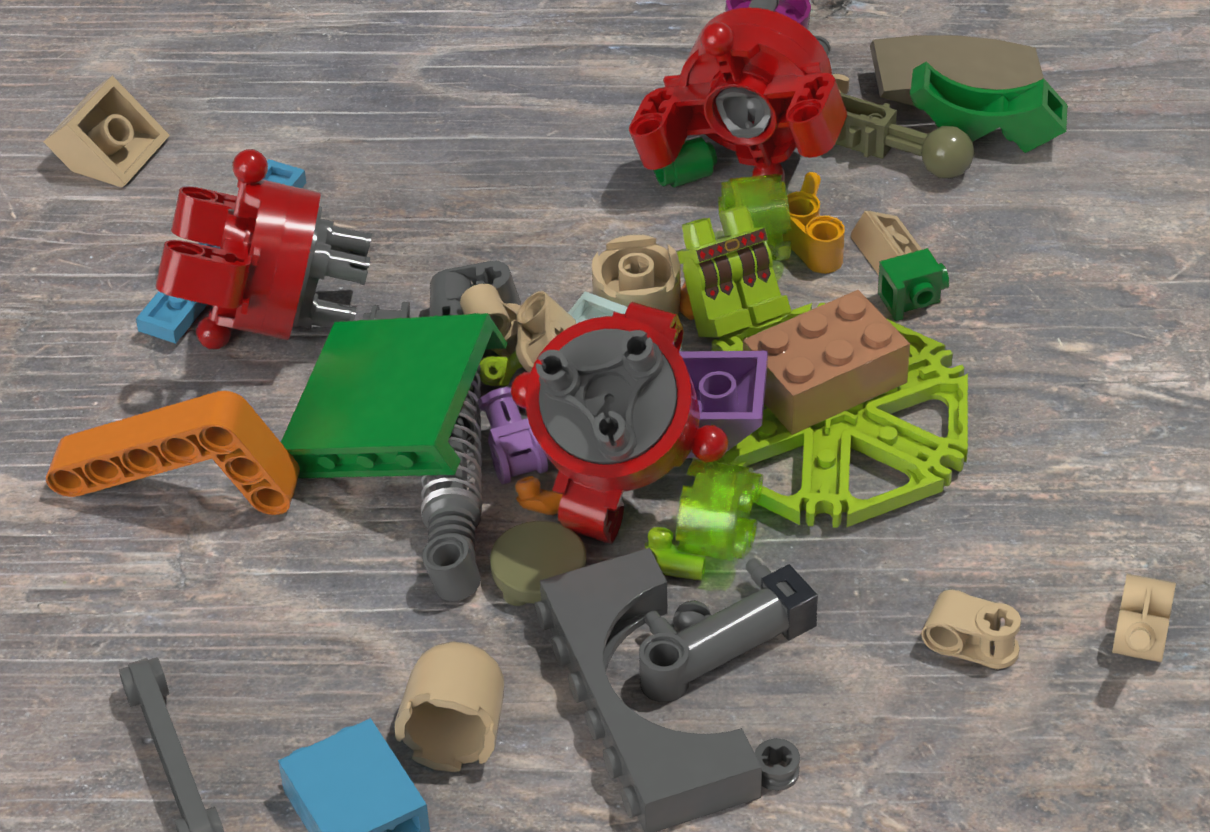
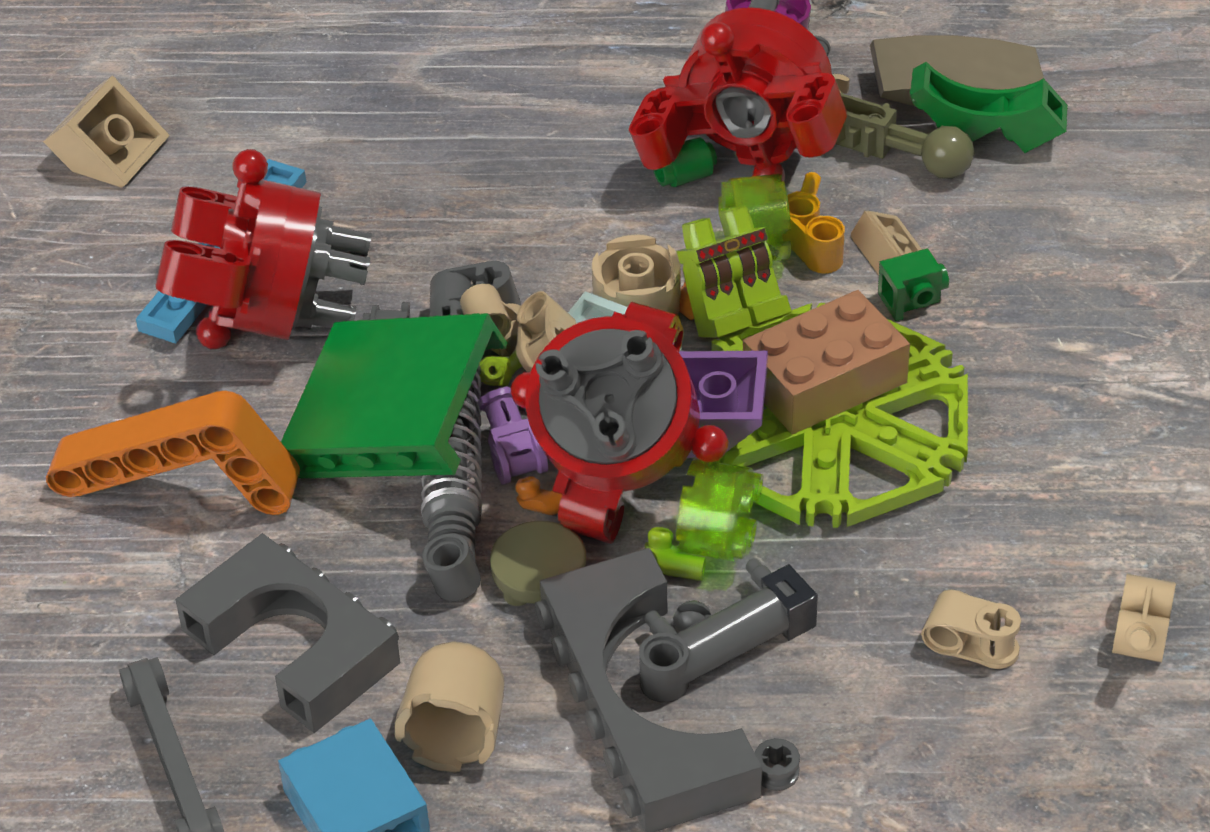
(271, 582): none -> dark grey arch

